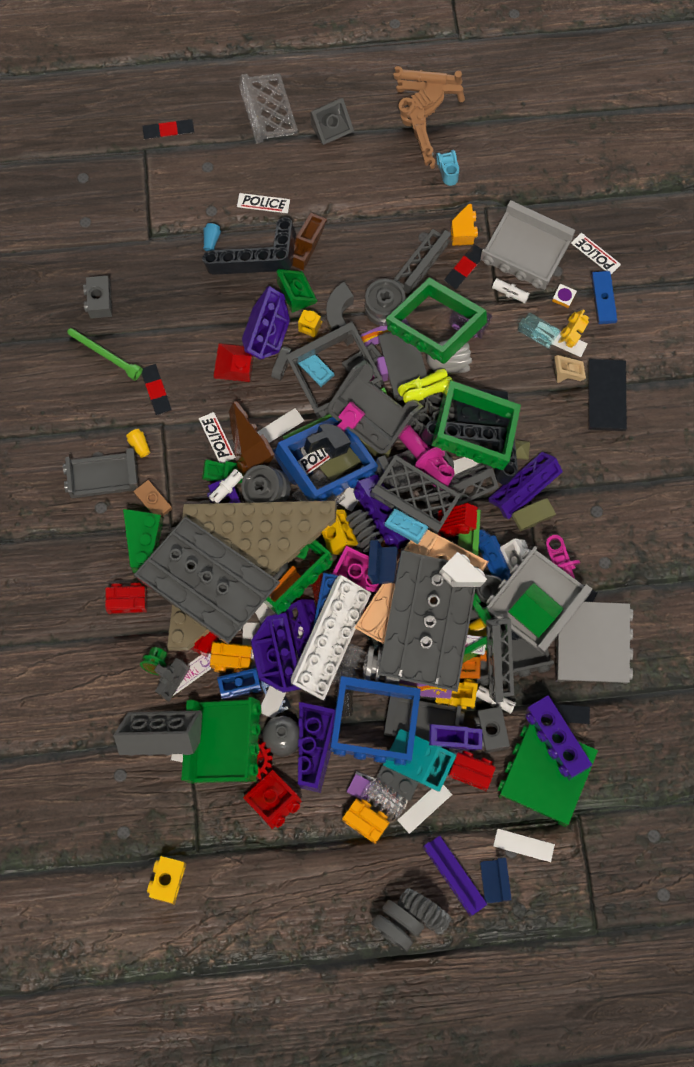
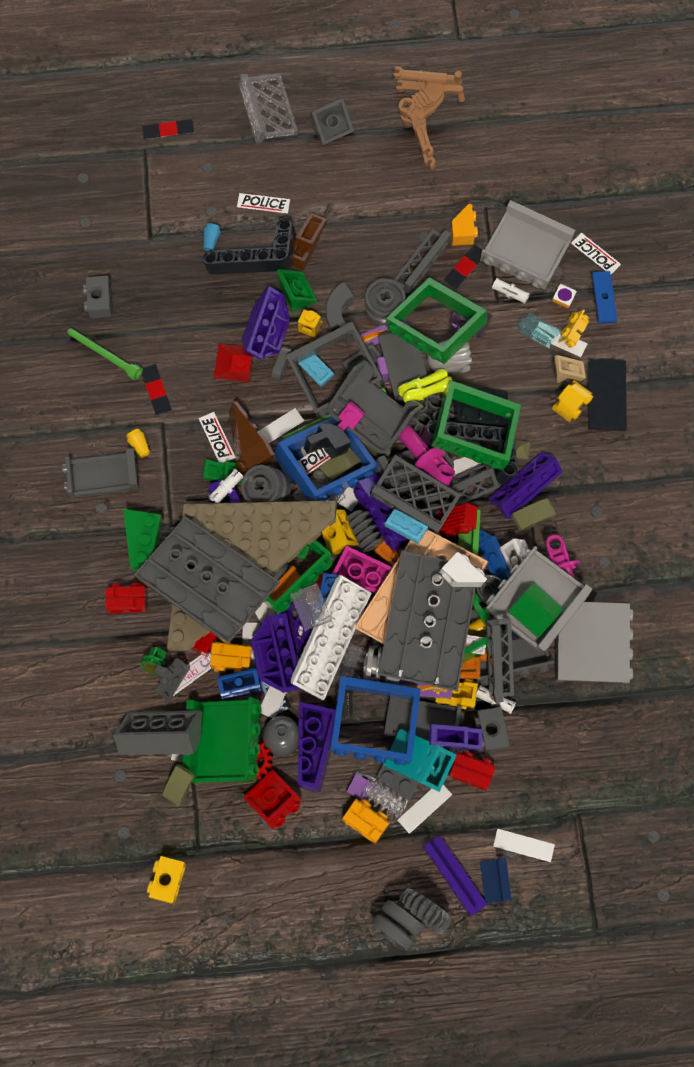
(152, 499): medium nougat plate -> none
(178, 784): none -> olive slope
(310, 607): none -> clear plate
(382, 563): dark blue panel -> none
(448, 167): medium azure piece -> none
(537, 782): green panel -> none
(558, 726): dark purple brick -> none
(571, 401): none -> yellow cylinder
(573, 714): black sticker -> none

